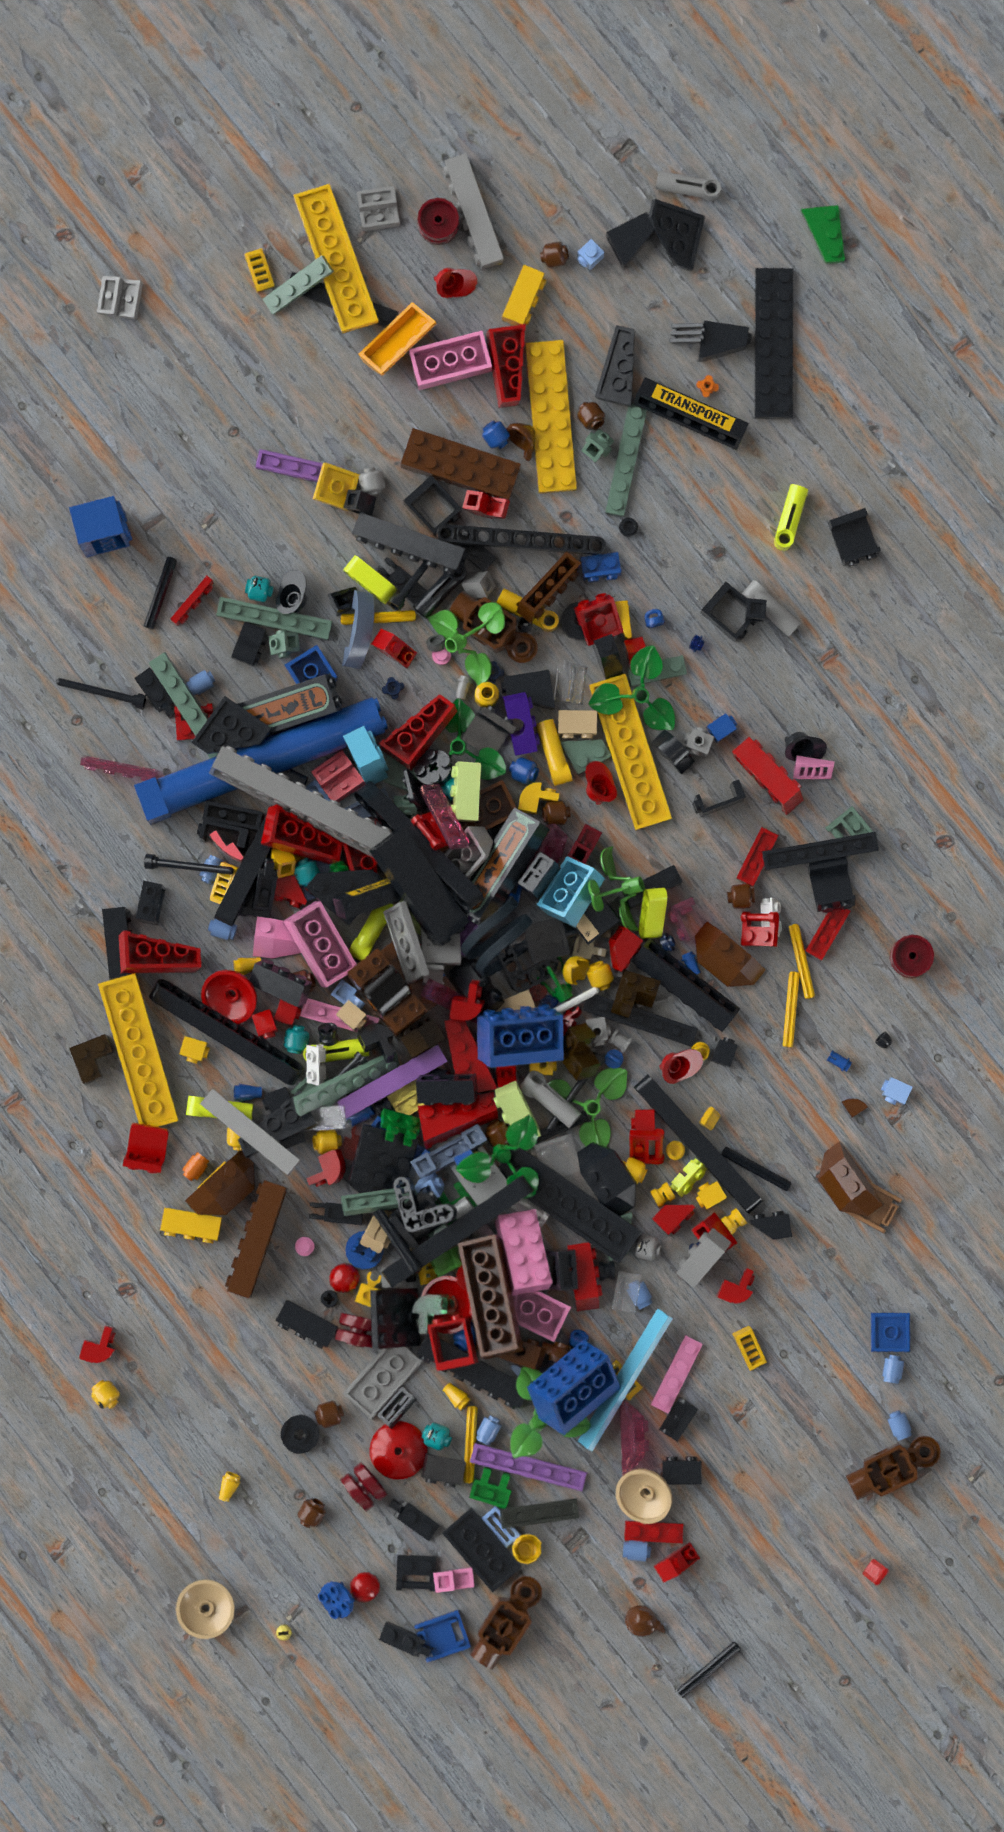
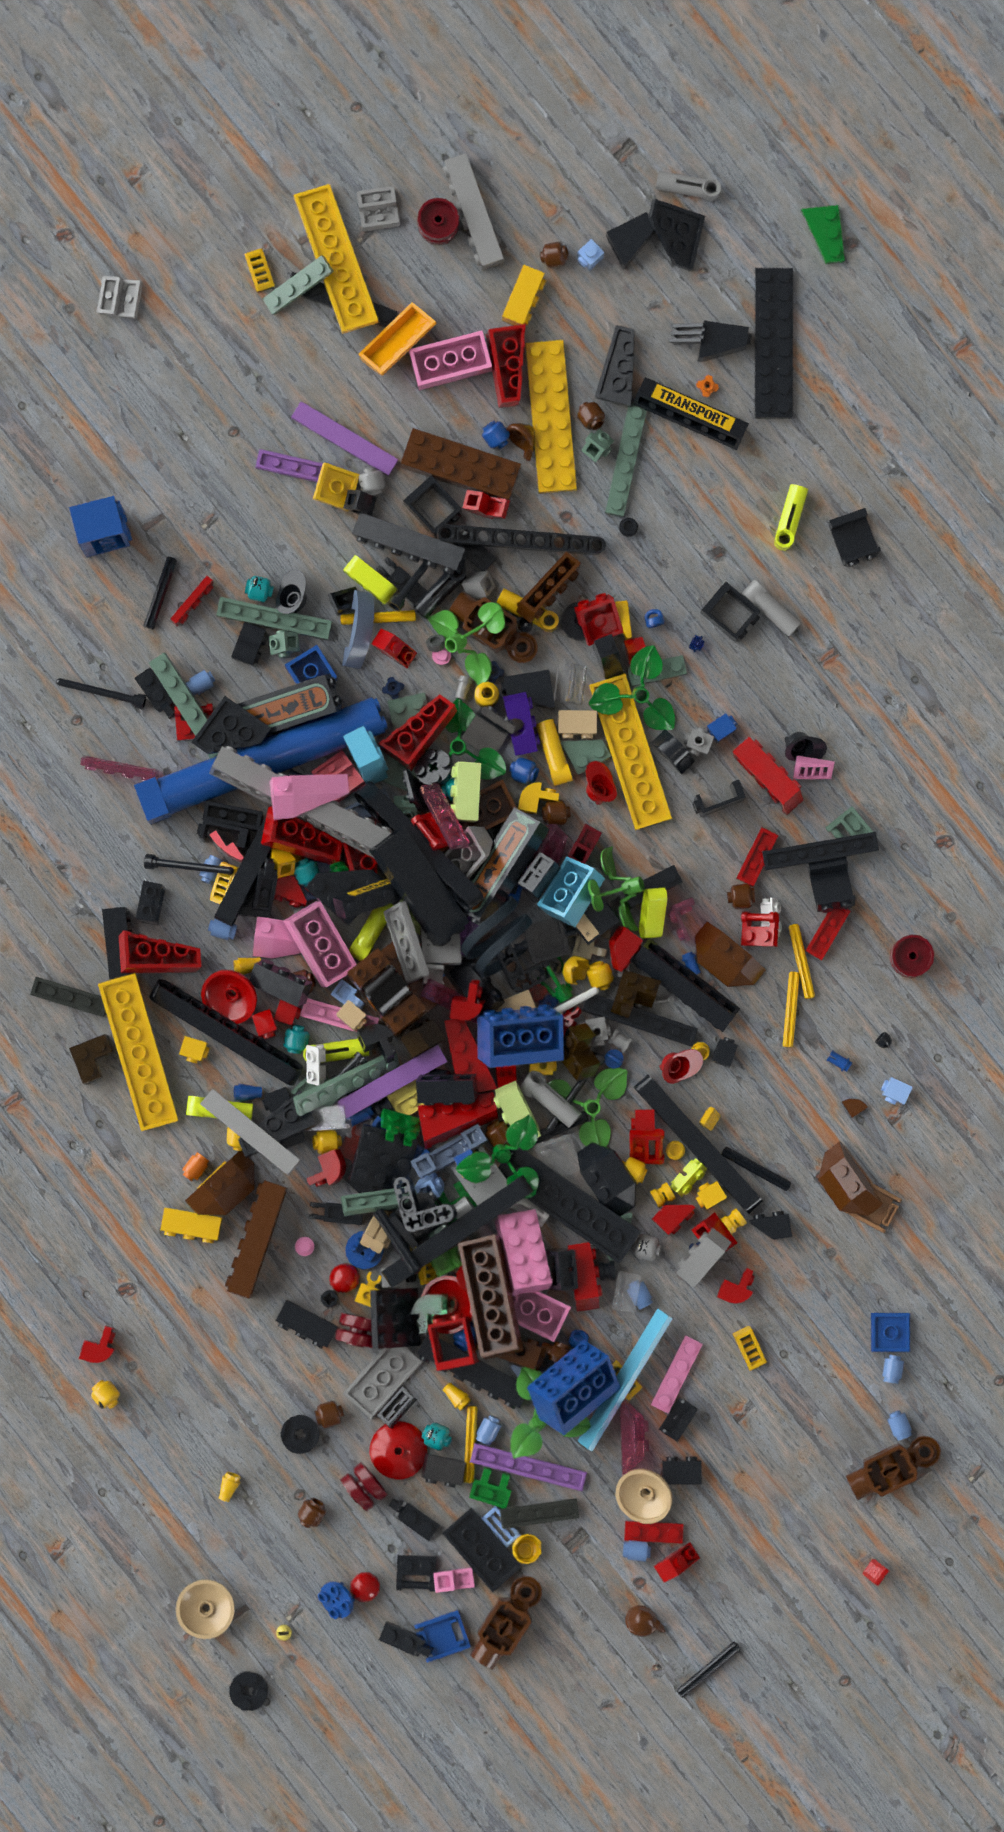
(68, 996): none -> pearl dark grey plate
(146, 1148): red bracket -> none
(249, 1679): none -> black plate
(305, 792): none -> bright pink wedge
(328, 1034): black wheel -> none
(344, 438): none -> medium lavender tile
(405, 707): none -> sand green wing
(455, 282): red piece -> none
(601, 566): blue bracket -> none
(668, 942): dark blue plate -> none
(755, 610): black brick -> none

